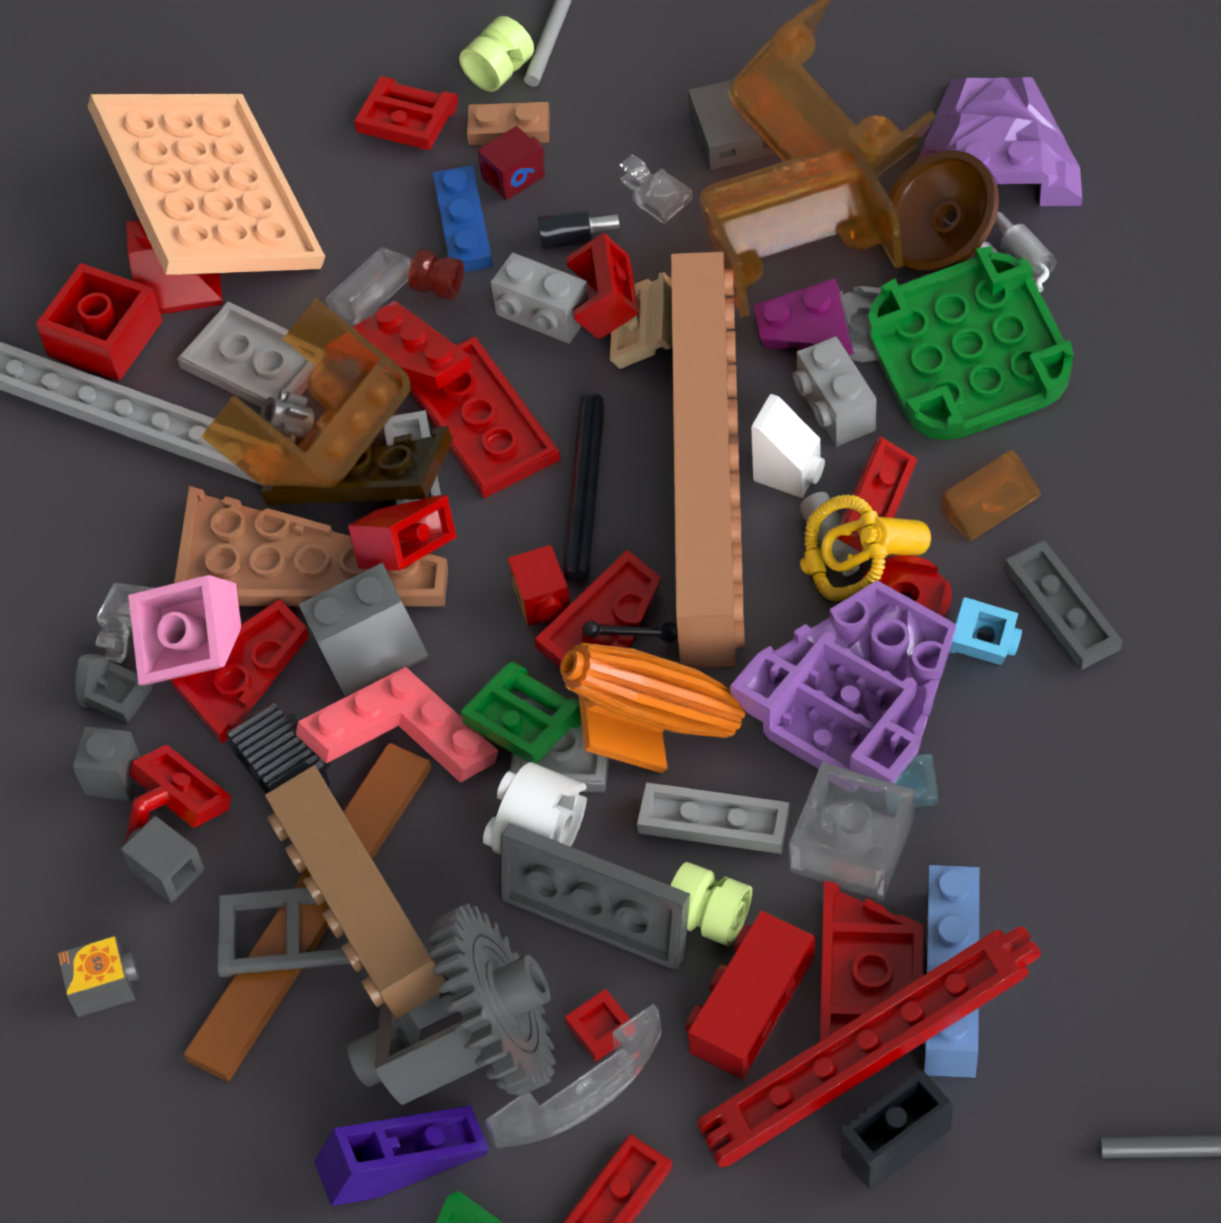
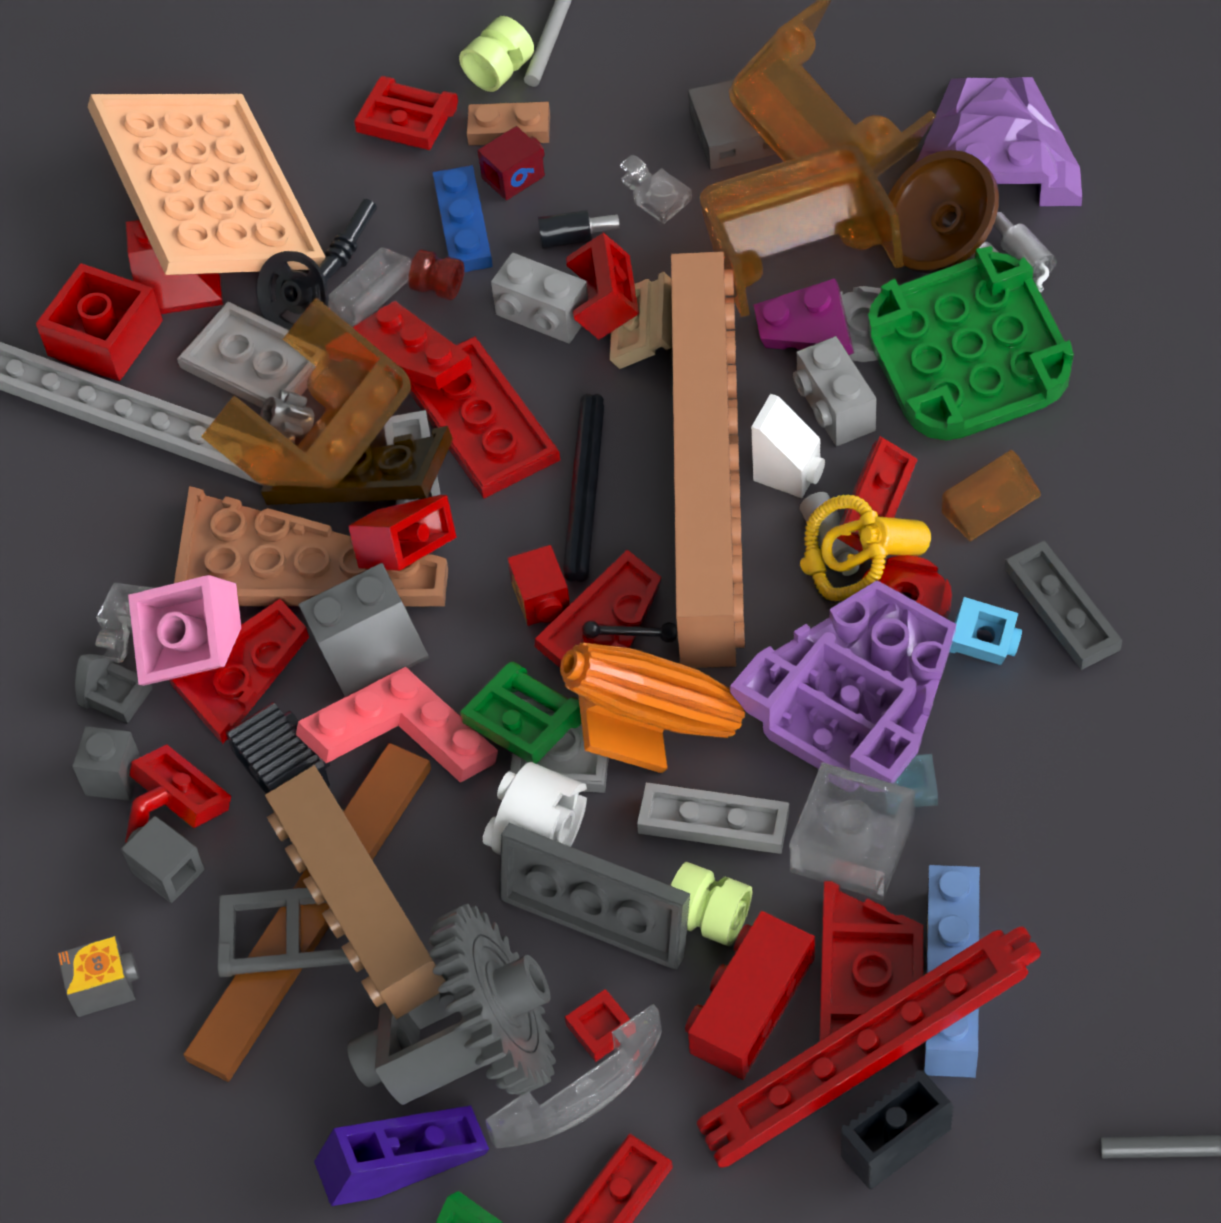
(297, 289): none -> black dish

